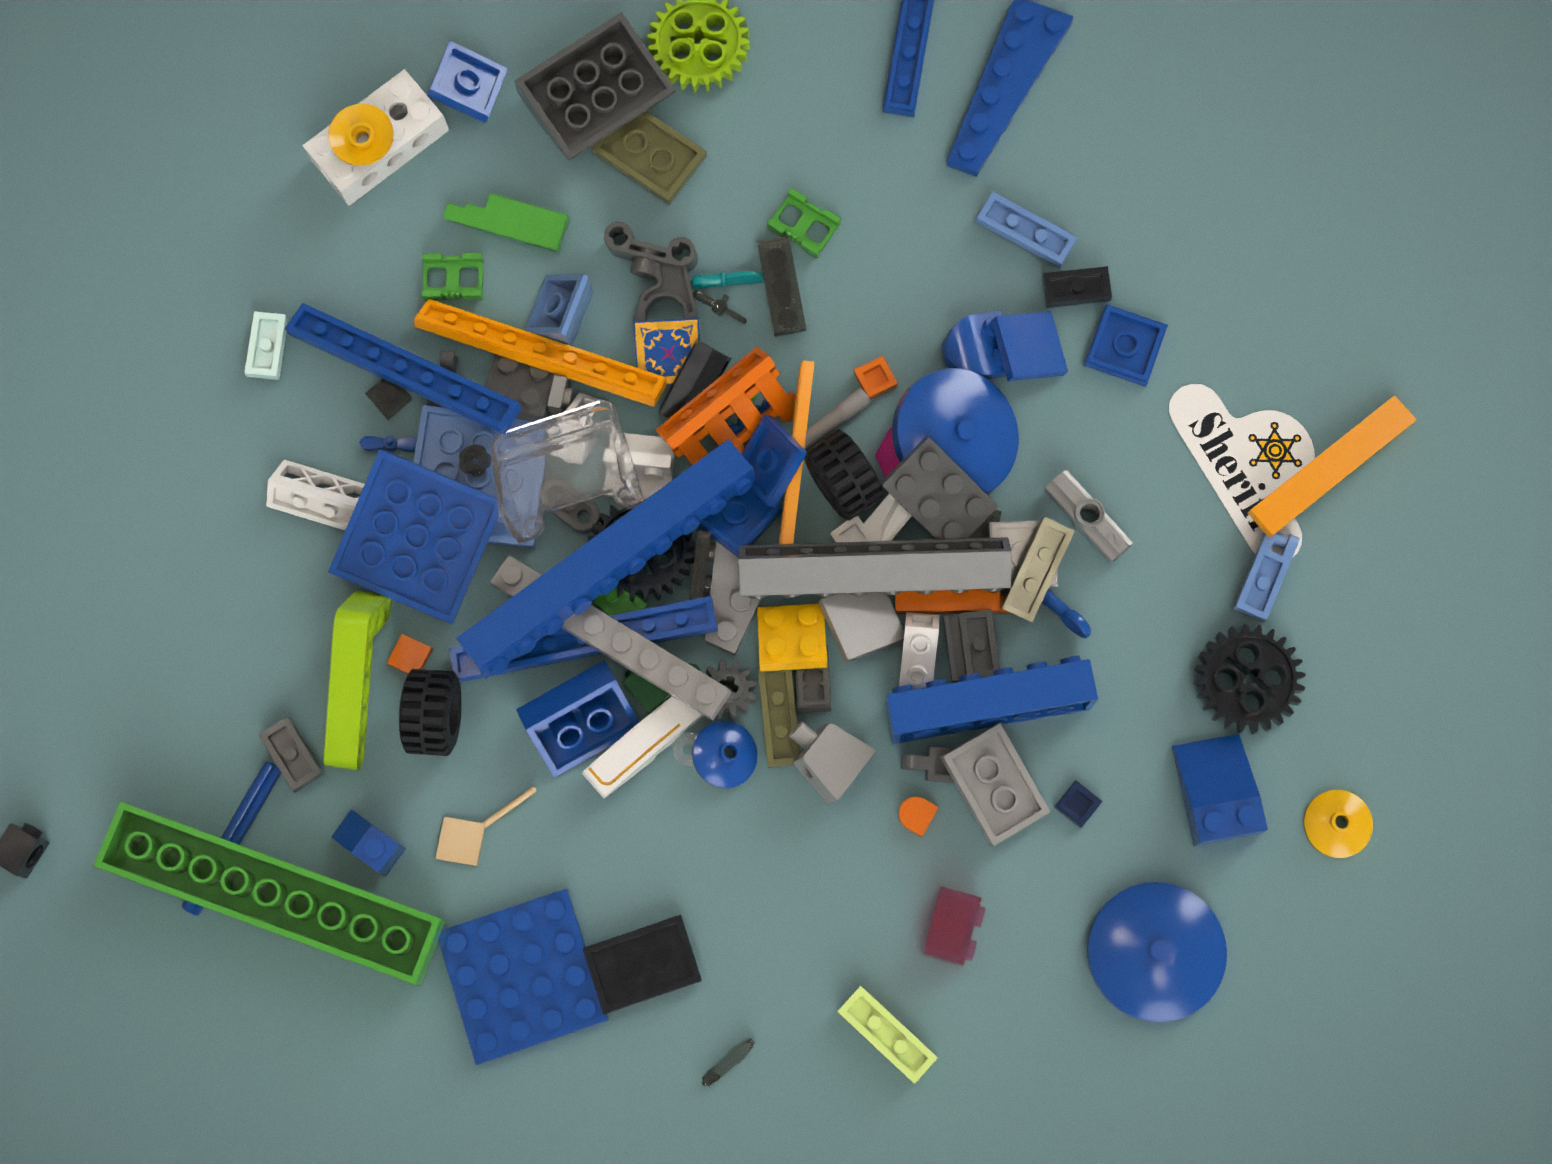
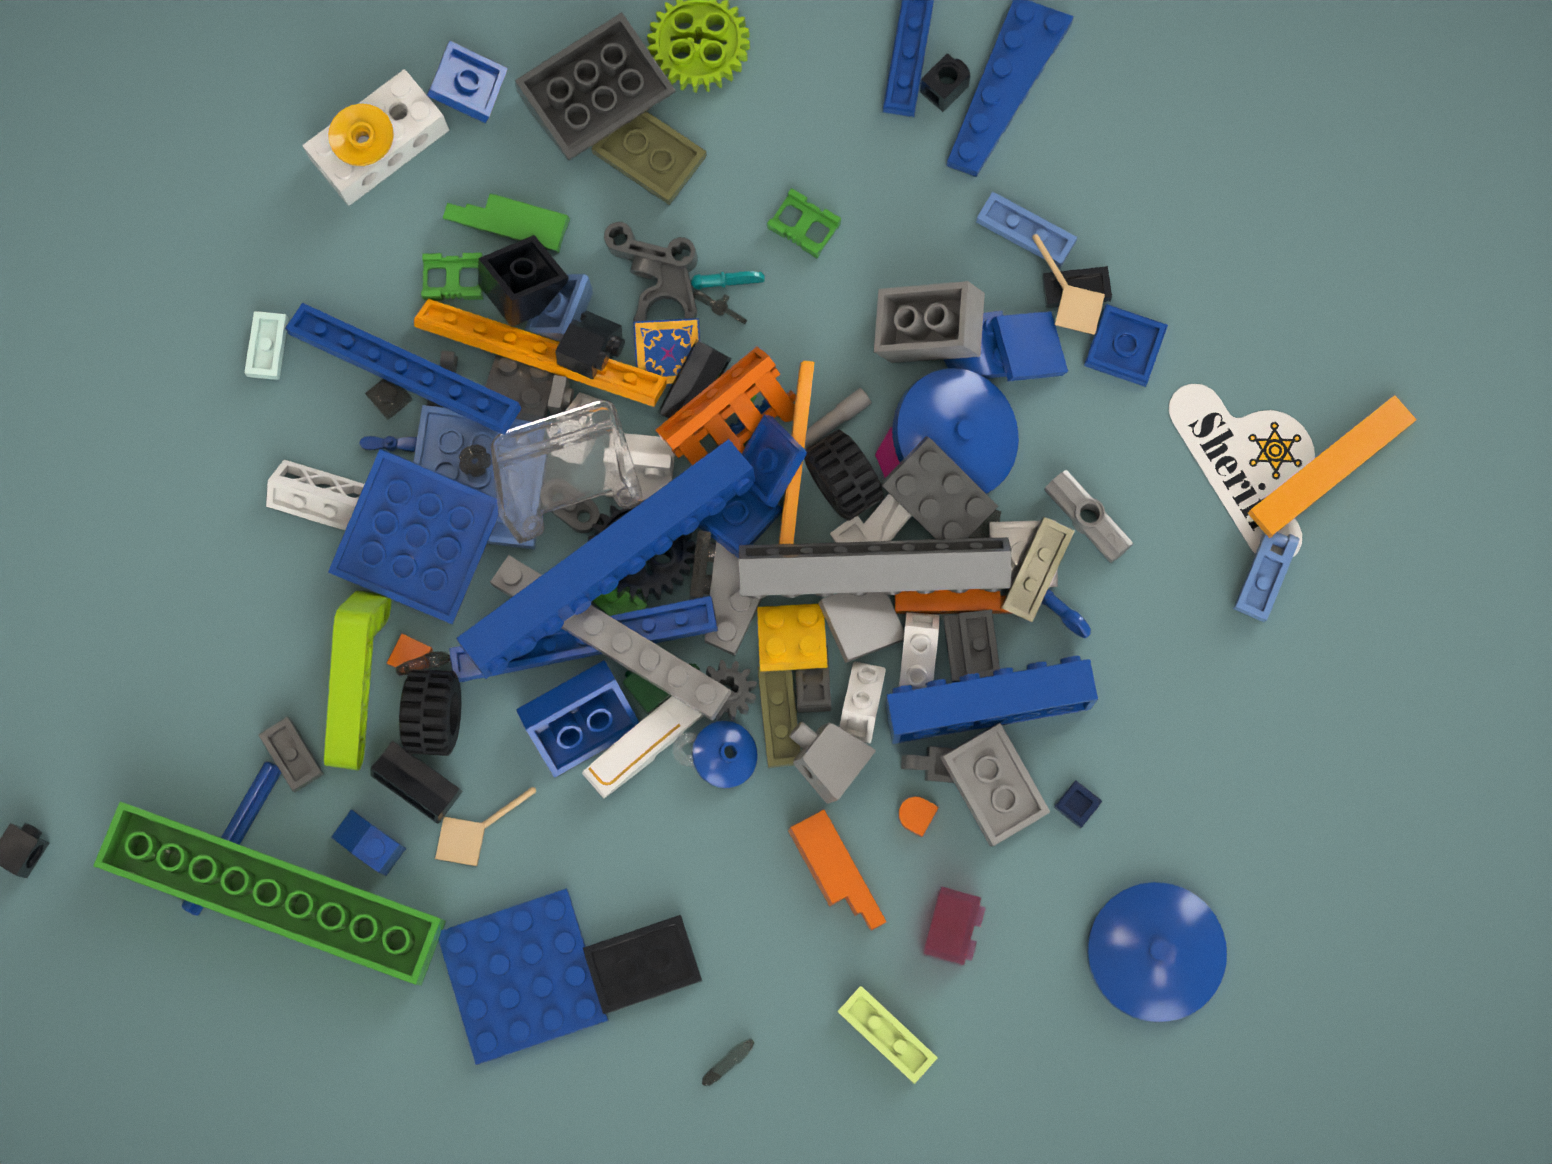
(415, 782): none -> black piece
(428, 660): none -> clear smoke piece
(520, 279): none -> black slope
(589, 344): none -> black brick
(781, 286): clear smoke plate -> none
(834, 867): none -> orange piece
(862, 700): none -> white bracket
(875, 378): orange tile -> none
(929, 322): none -> light grey brick
(943, 94): none -> black brick
(1078, 307): none -> tan piece
(1219, 790): blue slope -> none
(1268, 656): black gear -> none
(1323, 831): yellow dish -> none

